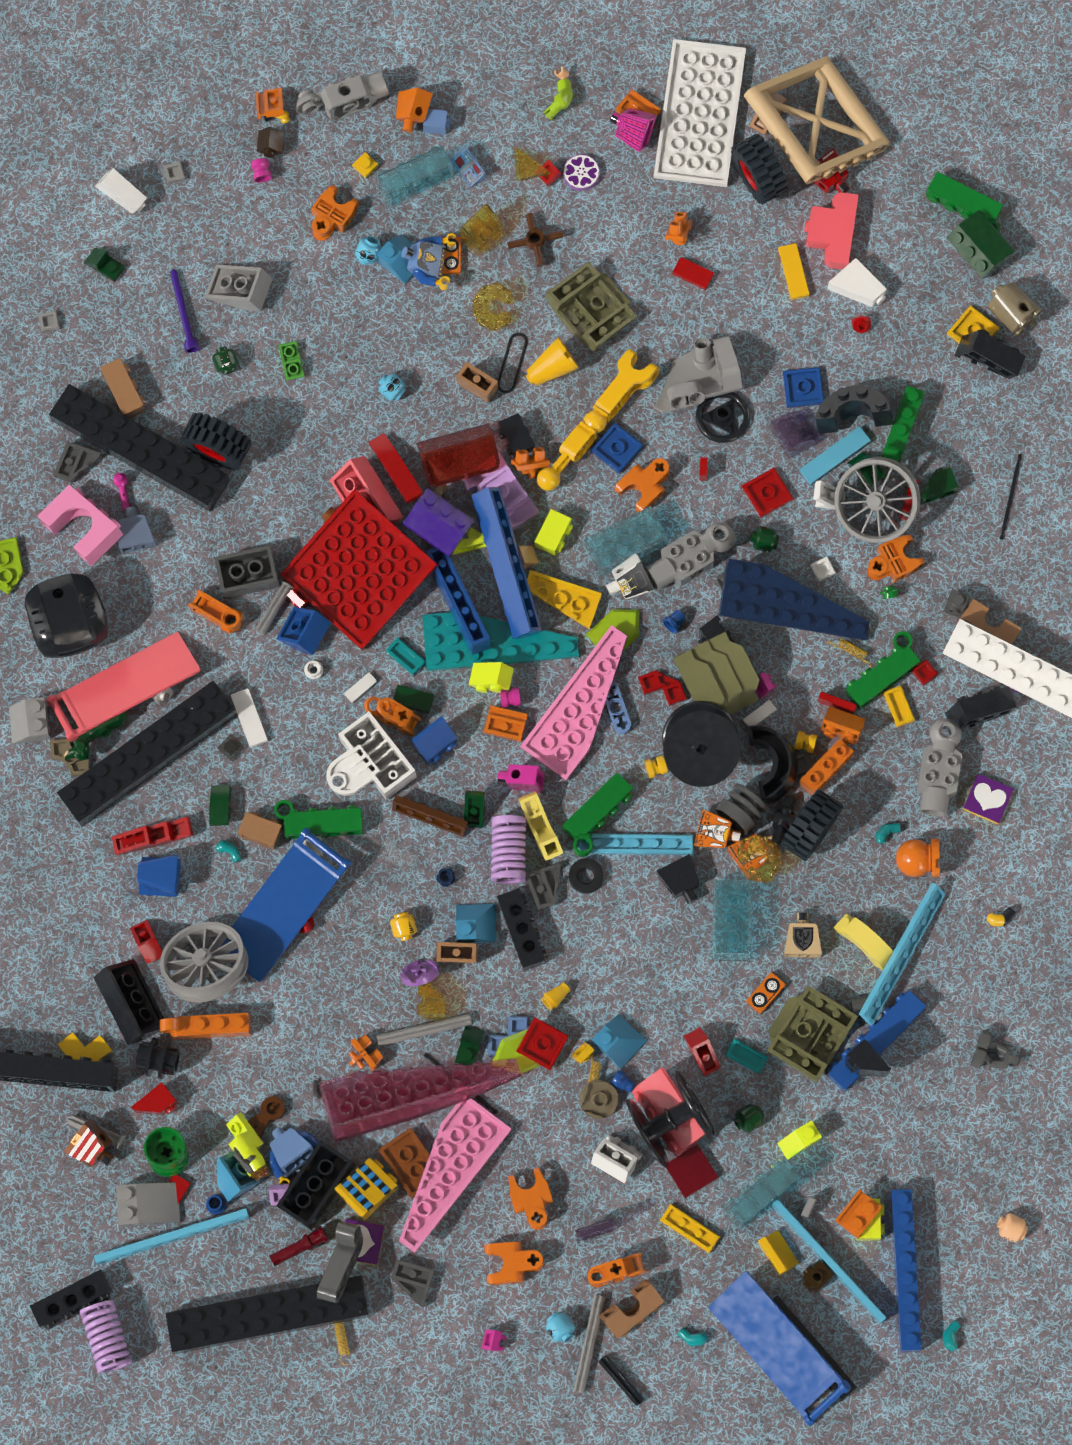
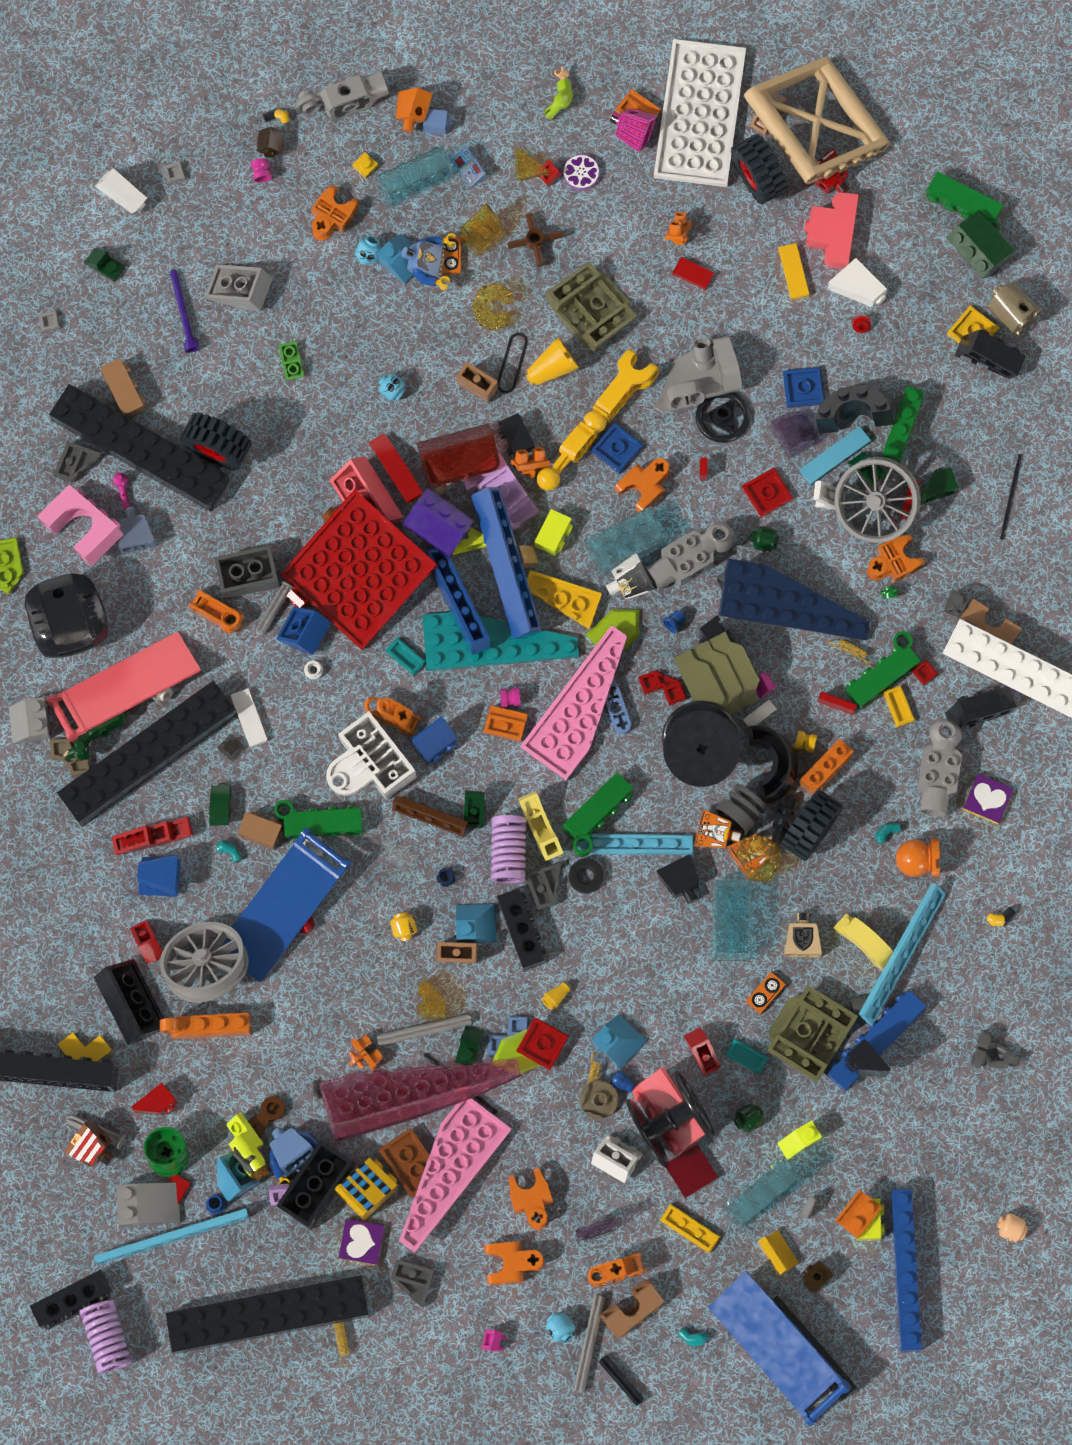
(157, 1058): black piece -> none
(225, 360): dark green head -> none
(270, 103): orange plate -> none
(307, 1243): dark red pin -> none
(341, 1263): dark grey beam -> none
(360, 688): white piece -> none
(414, 699): dark green tile -> none
(419, 972): medium lavender tile -> none
(491, 677): neon yellow brick -> none
(523, 778): dark pink torso -> none
(583, 1053): yellow plate -> none
(655, 766): yellow wheel -> none
(822, 569): white tile -> none
(829, 1261): medium azure tile -> none
(842, 725): orange slope -> none
(949, 1336): teal arm -> none

